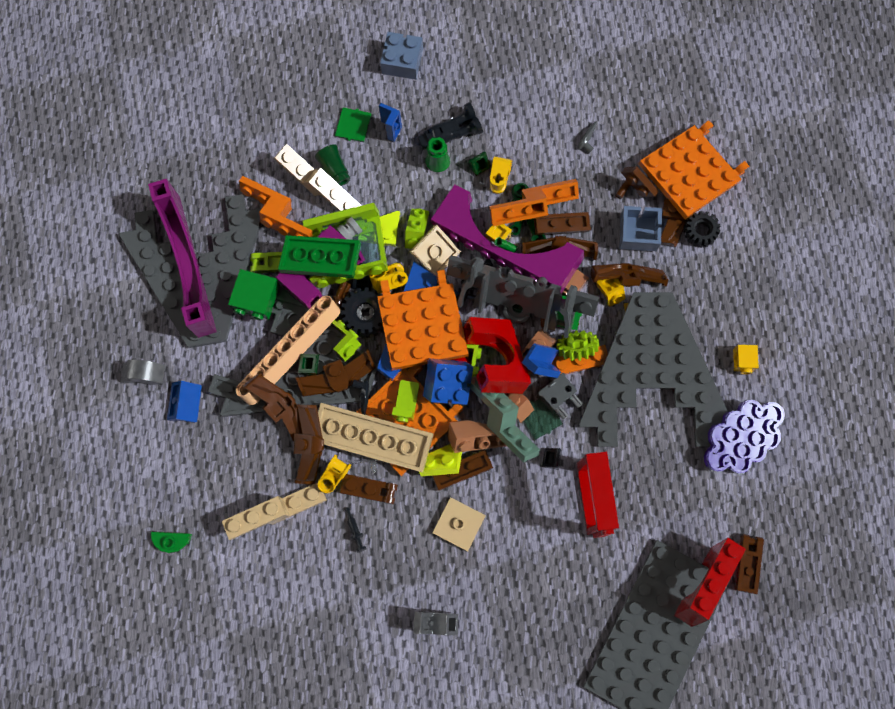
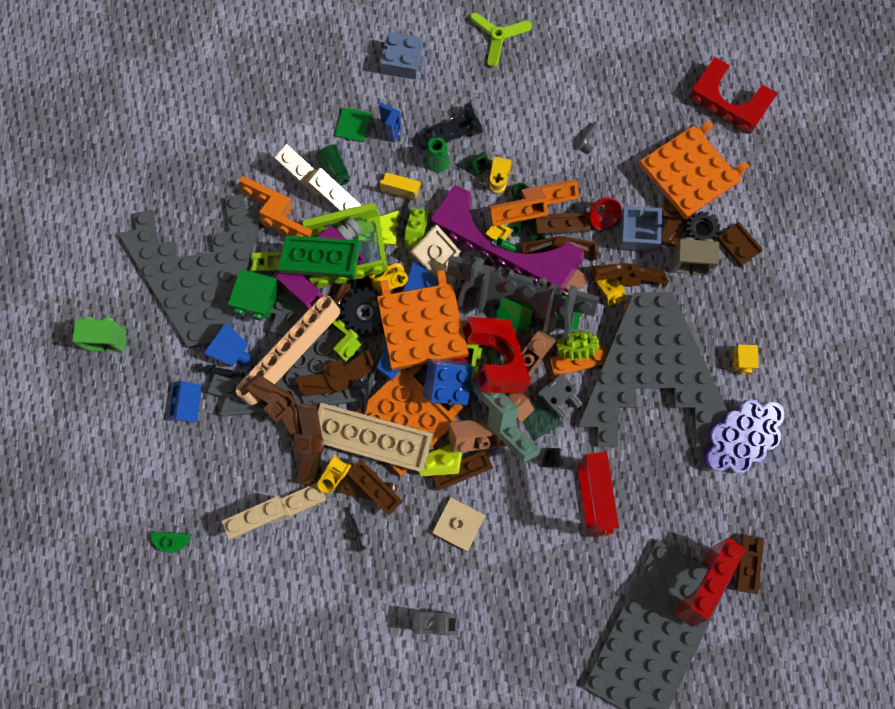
(93, 334): none -> bright green piece
(142, 372): flat silver brick -> none
(196, 306): magenta arch -> none
(219, 371): none -> black piece
(229, 347): none -> blue torso
(308, 364): dark green slope -> none
(375, 487): none -> reddish brown plate
(400, 186): none -> yellow panel
(402, 219): none -> black piece
(406, 401): lime bracket -> none
(506, 32): none -> lime piece
(518, 314): none -> green piece
(540, 360): blue panel -> none
(608, 217): none -> red piece
(639, 181): reddish brown plate -> none
(702, 254): none -> dark tan piece
(739, 244): none -> reddish brown plate
(743, 116): none -> red arch

